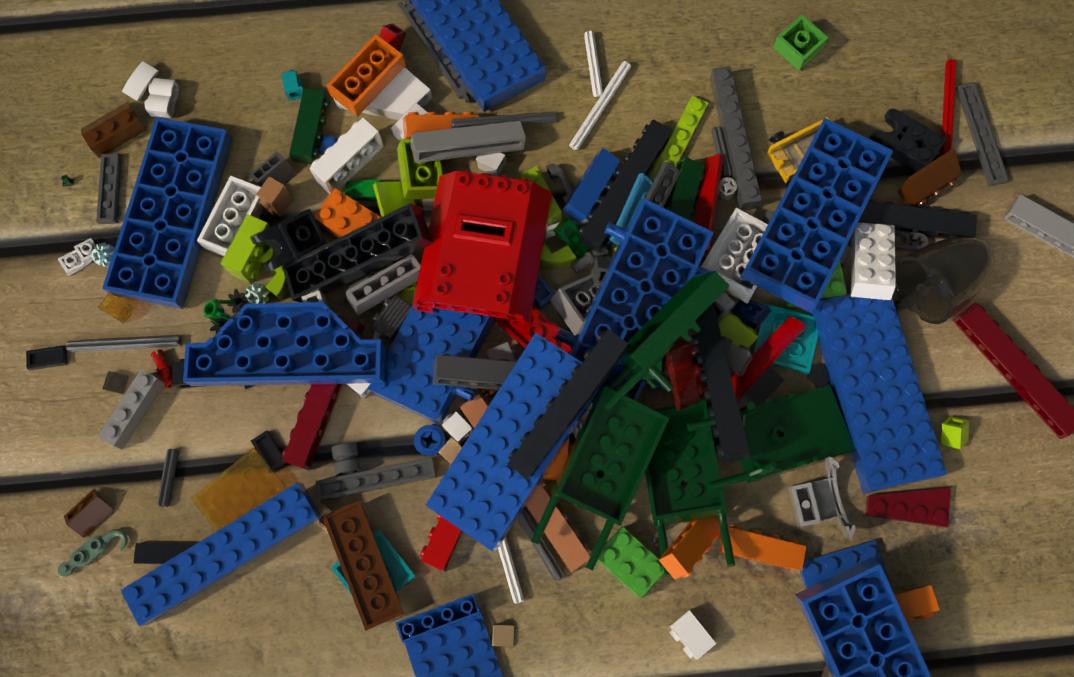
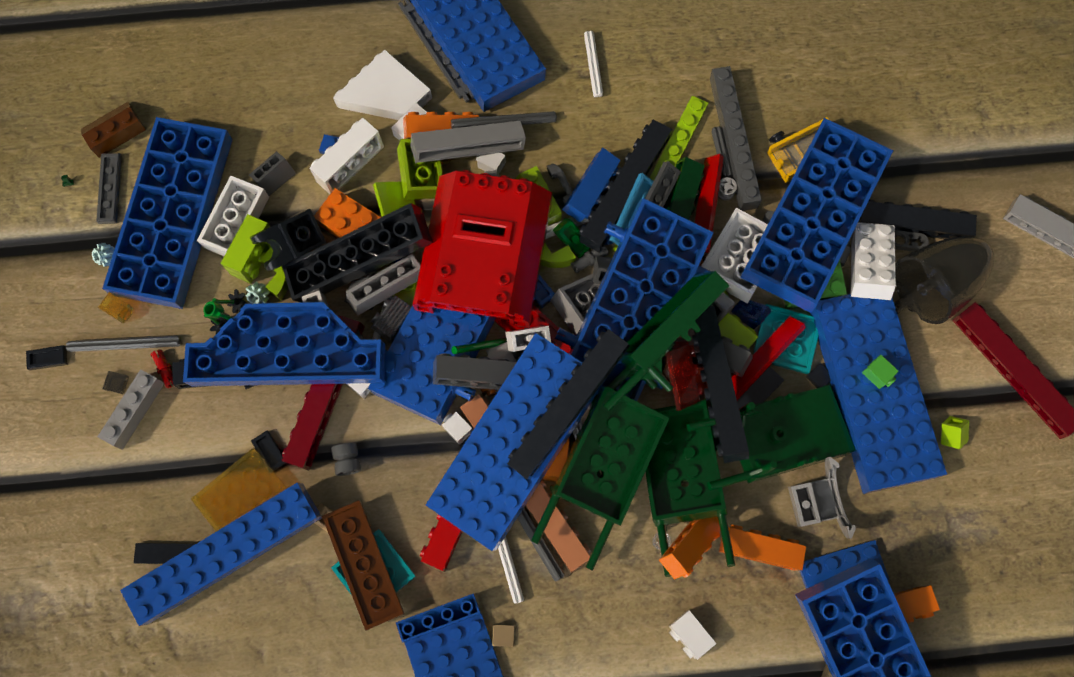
(78, 258): white slope -> none
(88, 513): reddish brown panel -> none
(90, 551): sand green piece -> none
(140, 80): white slope -> none
(162, 98): white brick -> none
(167, 478): dark grey axle -> none
(274, 197): medium nougat brick -> none
(292, 85): teal brick -> none
(309, 126): dark green brick -> none
(361, 190): green slope -> none
(366, 75): orange brick -> none
(375, 479): dark grey plate -> none
(393, 35): red brick -> none
(425, 432): blue gear -> none
(450, 450): tan slope -> none
(478, 346): none -> green bar
(519, 339): none -> white brick
(600, 105): white axle -> none
(631, 562): bright green brick -> none
(800, 42): bright green brick -> none
(880, 372): none -> bright green brick
(911, 142): black brick -> none
(918, 507): dark red wing -> none
(931, 180): reddish brown slope -> none
(948, 105): red axle -> none
(982, 134): dark grey tile -> none

